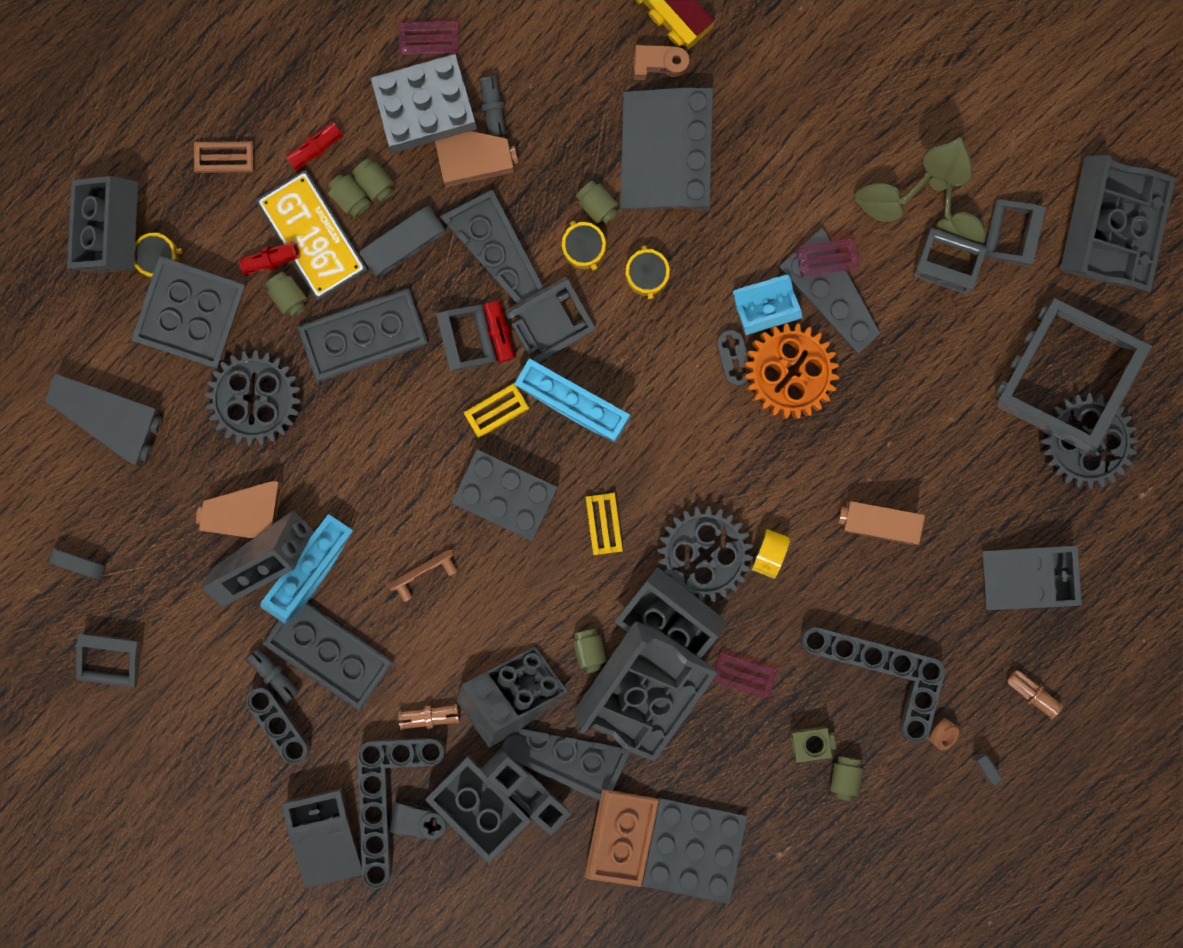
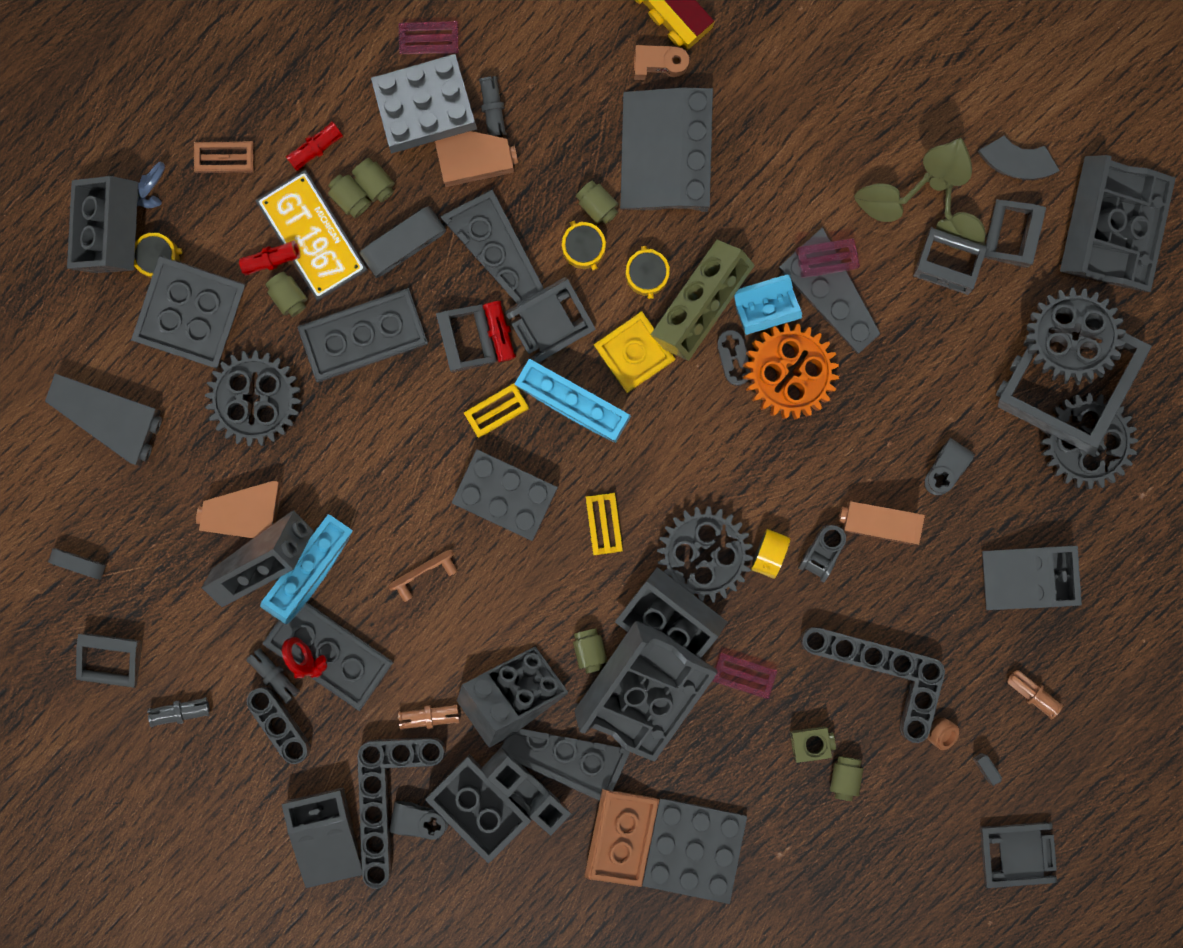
(147, 183): none -> sand blue piece
(178, 712): none -> dark grey pin
(307, 666): none -> red piece
(633, 352): none -> yellow tile
(702, 299): none -> olive brick
(822, 553): none -> dark grey piece
(951, 464): none -> dark grey piece
(1018, 162): none -> dark grey tile
(1023, 854): none -> dark grey container
(1079, 310): none -> dark grey gear

